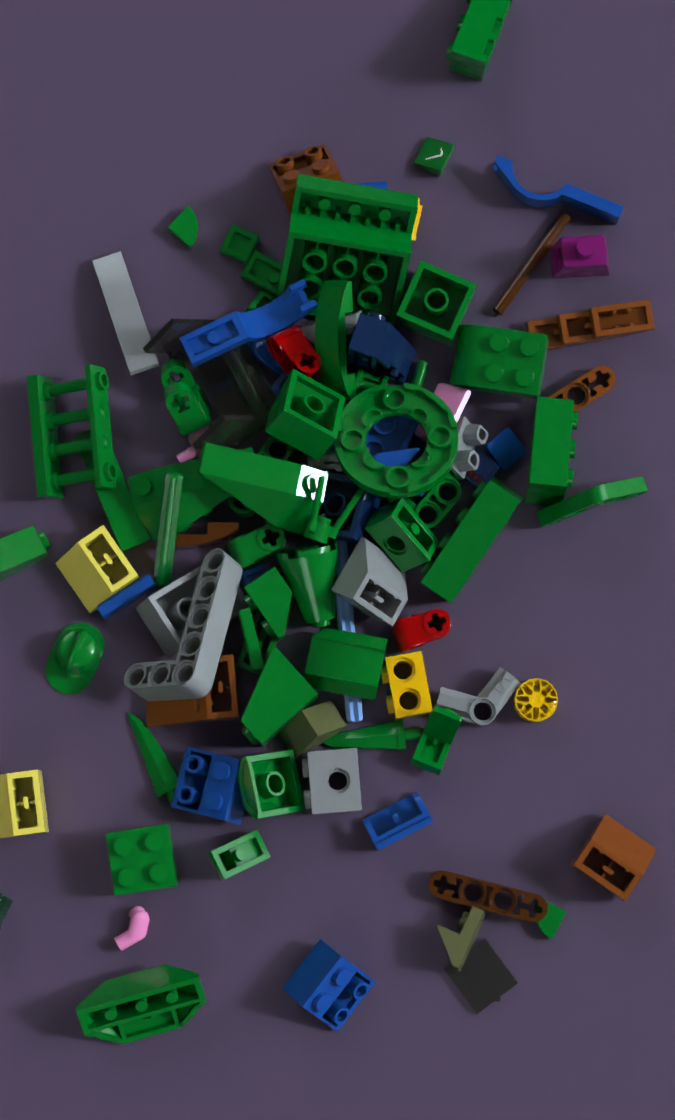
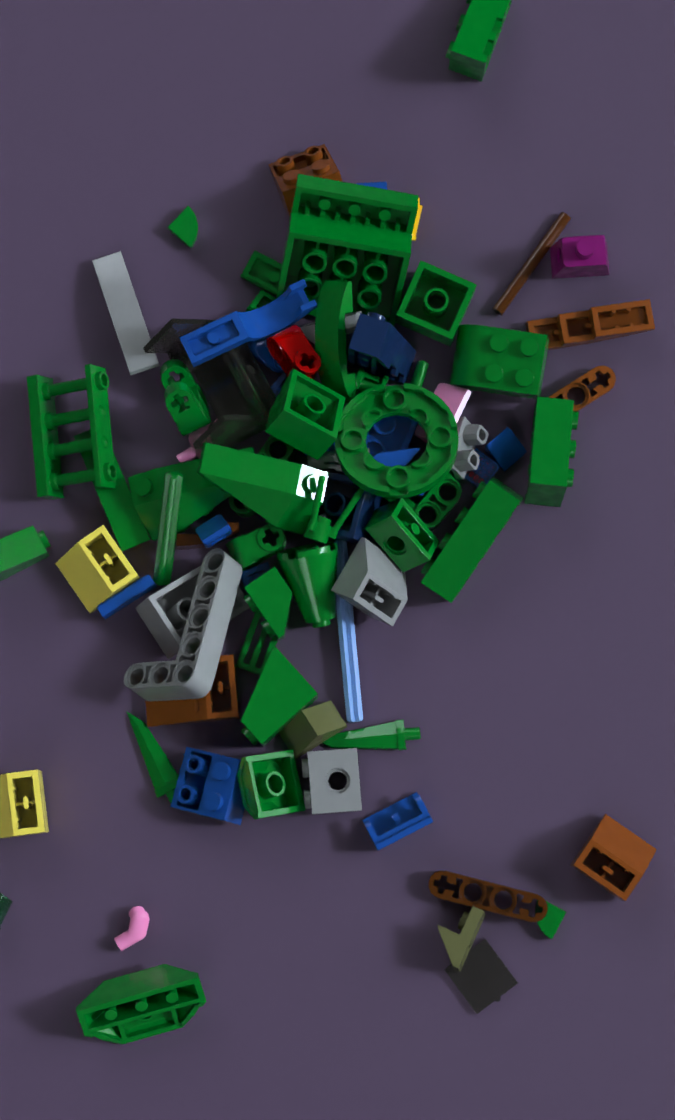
(75, 658): green piece -> none
(142, 859): green brick -> none
(213, 531): none -> blue slope
(239, 244): green tile -> none
(239, 855): green slope -> none
(251, 640): green tile -> none
(328, 985): blue slope -> none
(345, 663): green slope -> none
(414, 629): red piece -> none
(415, 684): yellow brick -> none
(434, 155): green slope -> none
(436, 739): green bracket -> none
(494, 695): light grey piece -> none
(535, 700): yellow wheel -> none
(567, 195): blue piece -> none
(591, 498): green beam -> none

